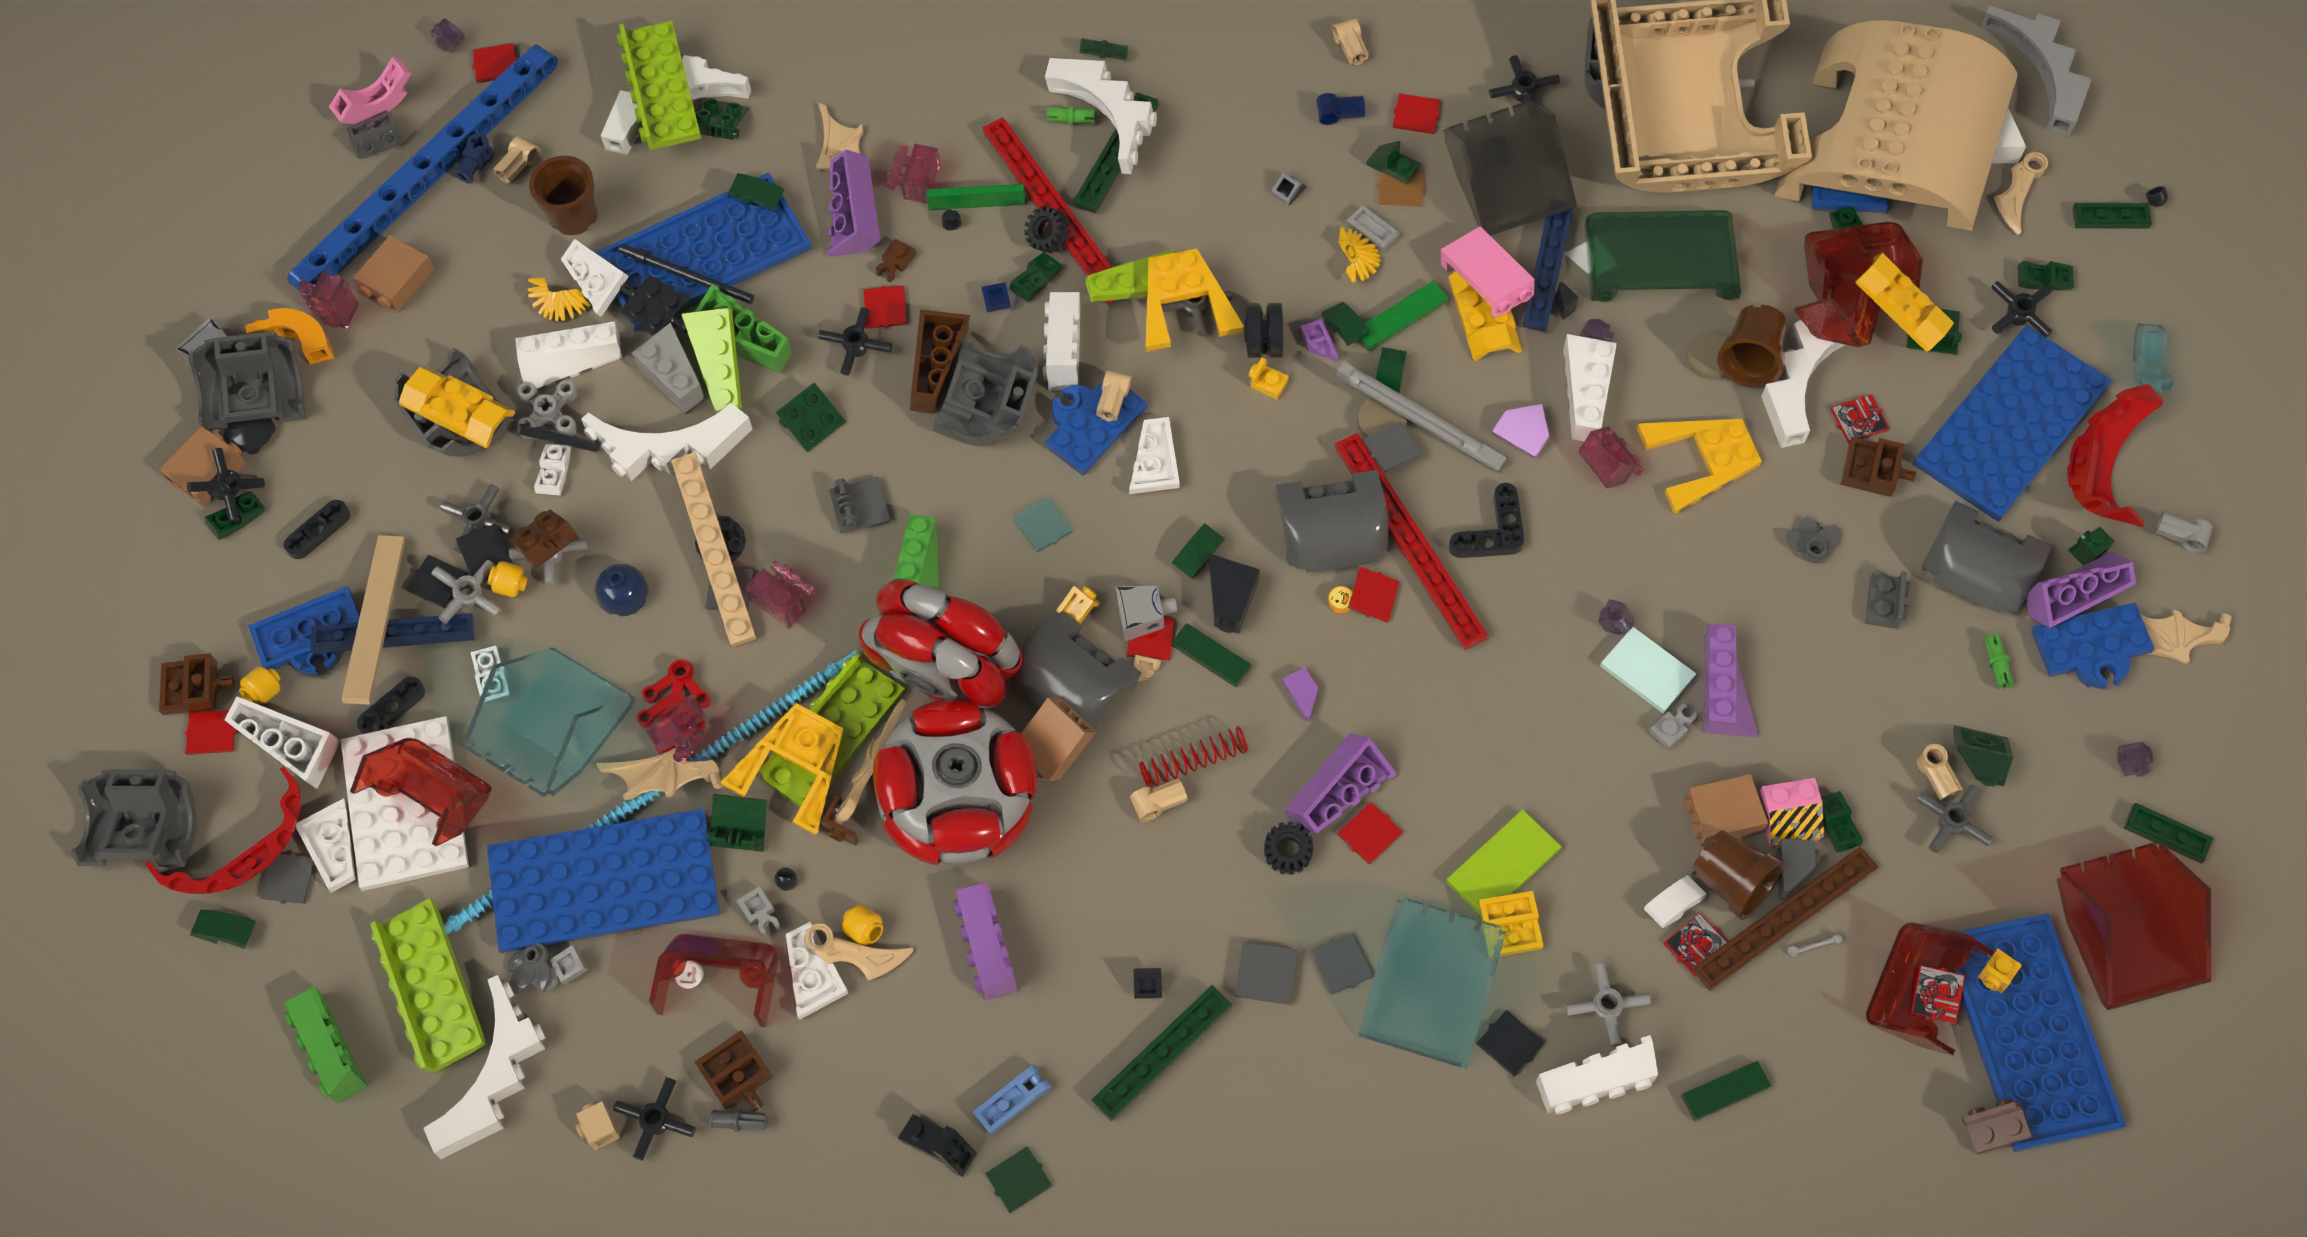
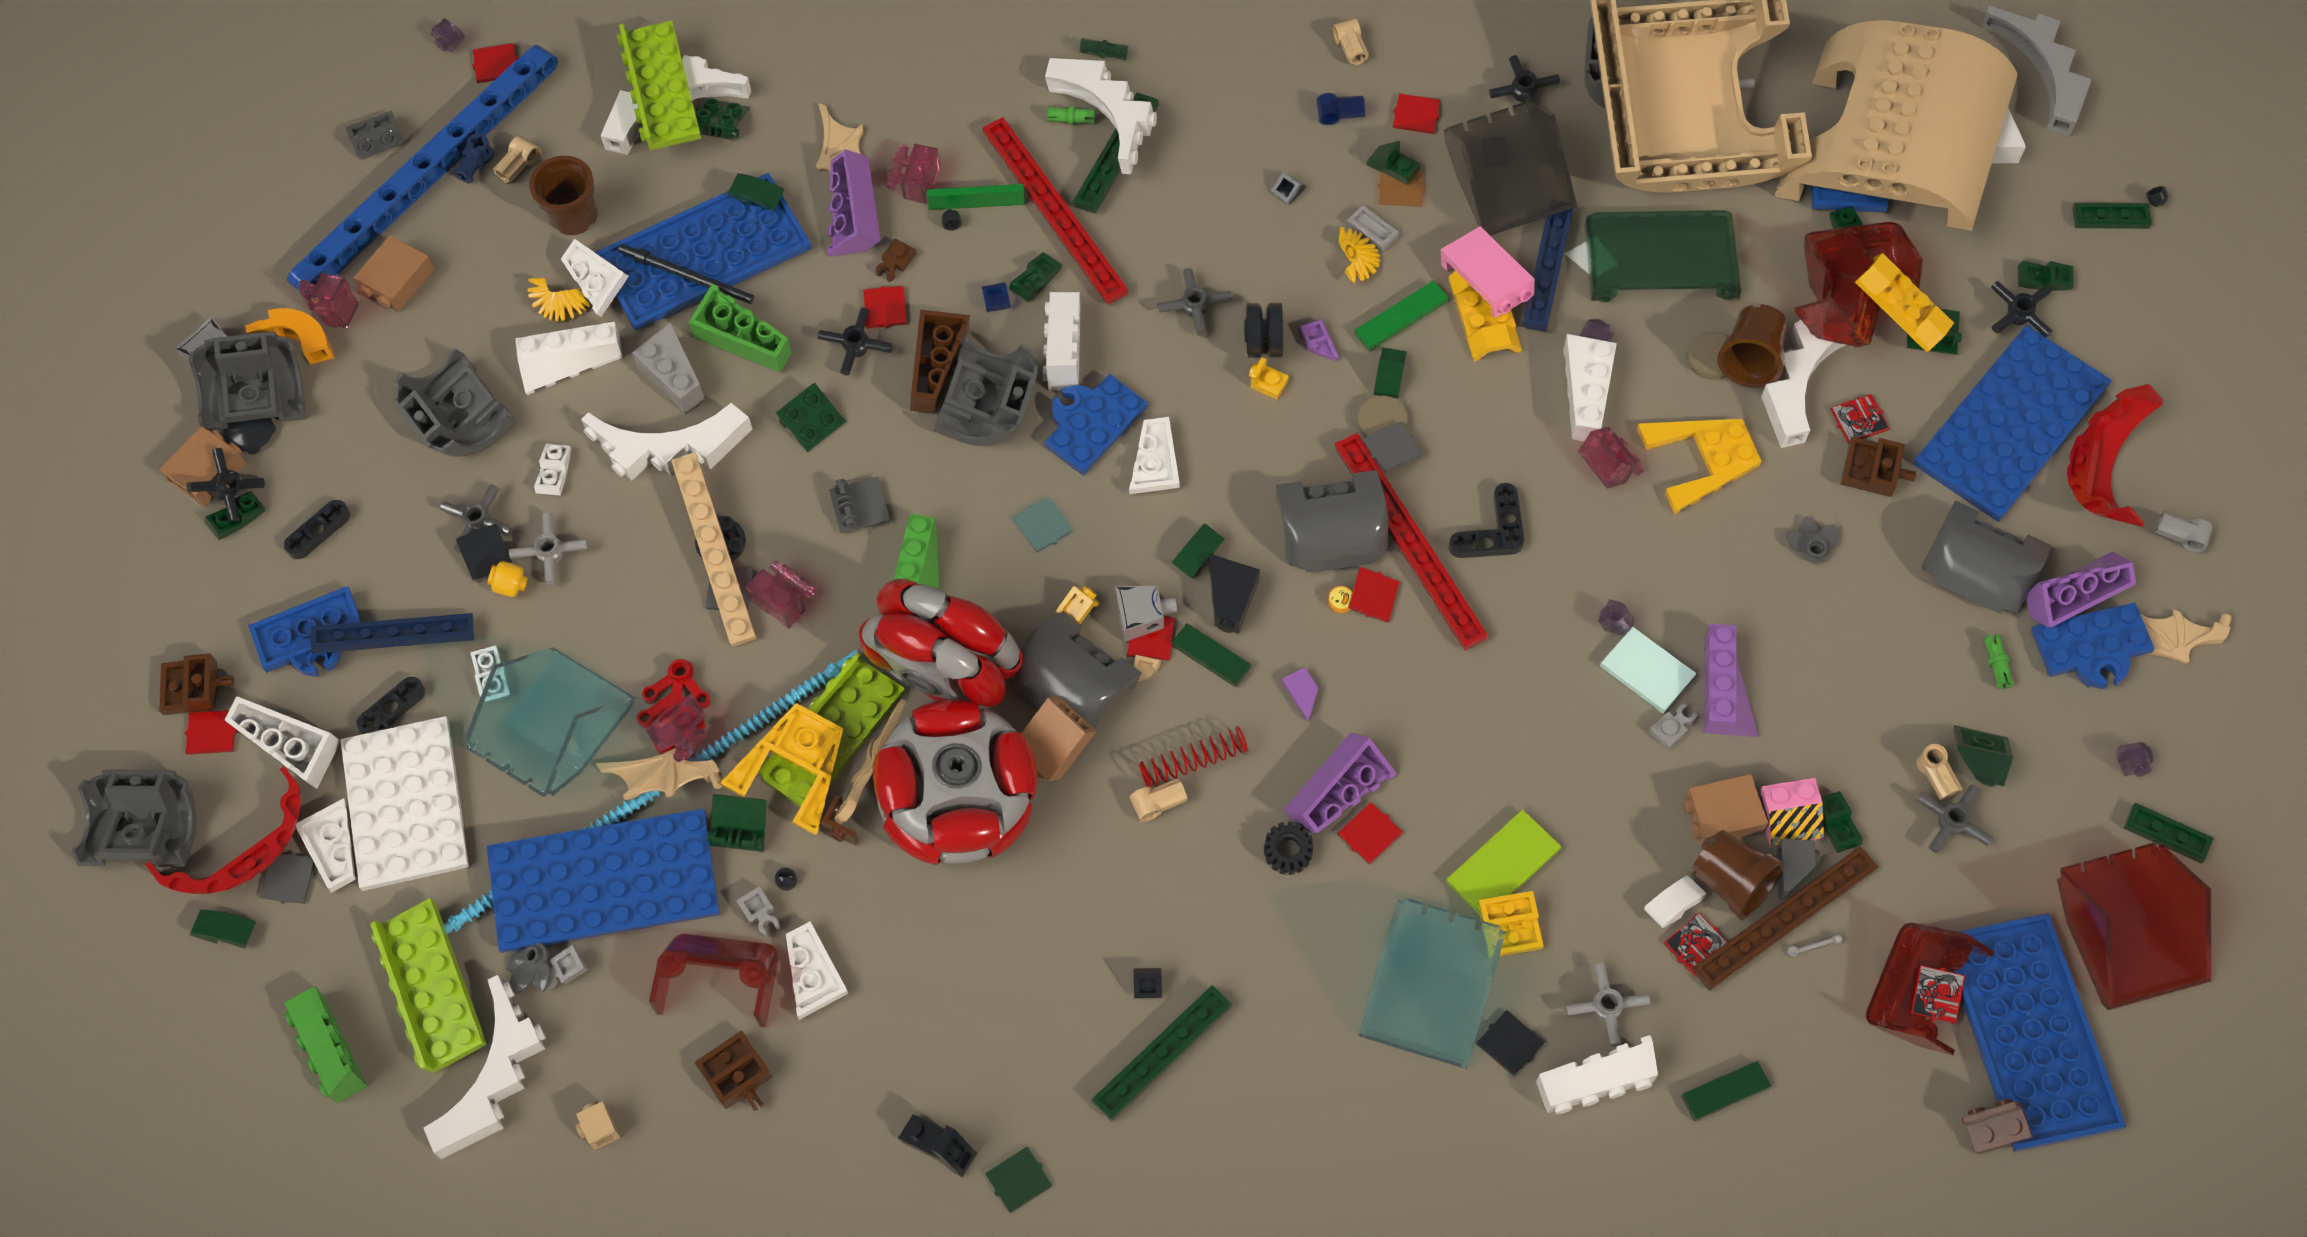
(260, 685): yellow head -> none
(373, 620): tan tile -> none
(377, 99): bright pink arch -> none
(427, 779): clear red windscreen -> none
(431, 588): black piece -> none
(454, 405): yellow piece -> none
(466, 600): light grey bar -> none
(529, 394): light grey gear -> none
(543, 537): reddish brown plate -> none
(558, 438): black bar -> none
(621, 589): dark blue cylinder -> none
(643, 1115): black bar -> none
(654, 306): black plate -> none
(691, 976): white tile -> none
(715, 350): wing -> none
(738, 1120): dark grey axle -> none
(862, 925): yellow head -> none
(870, 960): tan piece -> none
(986, 941): medium lavender wedge -> none
(1011, 1100): medium blue plate -> none
(1058, 233): black tyre -> none
(1114, 388): tan piece -> none
(1121, 281): lime wing -> none
(1181, 278): yellow wing -> none
(1266, 973): dark grey tile -> none
(1342, 963): dark grey piece -> none
(1346, 323): dark green slope -> none
(1421, 416): light grey piece -> none
(1524, 428): lavender slope -> none
(1566, 300): black slope -> none
(1887, 600): dark grey bracket -> none
(1999, 971): yellow bracket -> none
(2011, 201): tan piece -> none
(2091, 546): dark green brick -> none
(2149, 357): clear light blue arch -> none

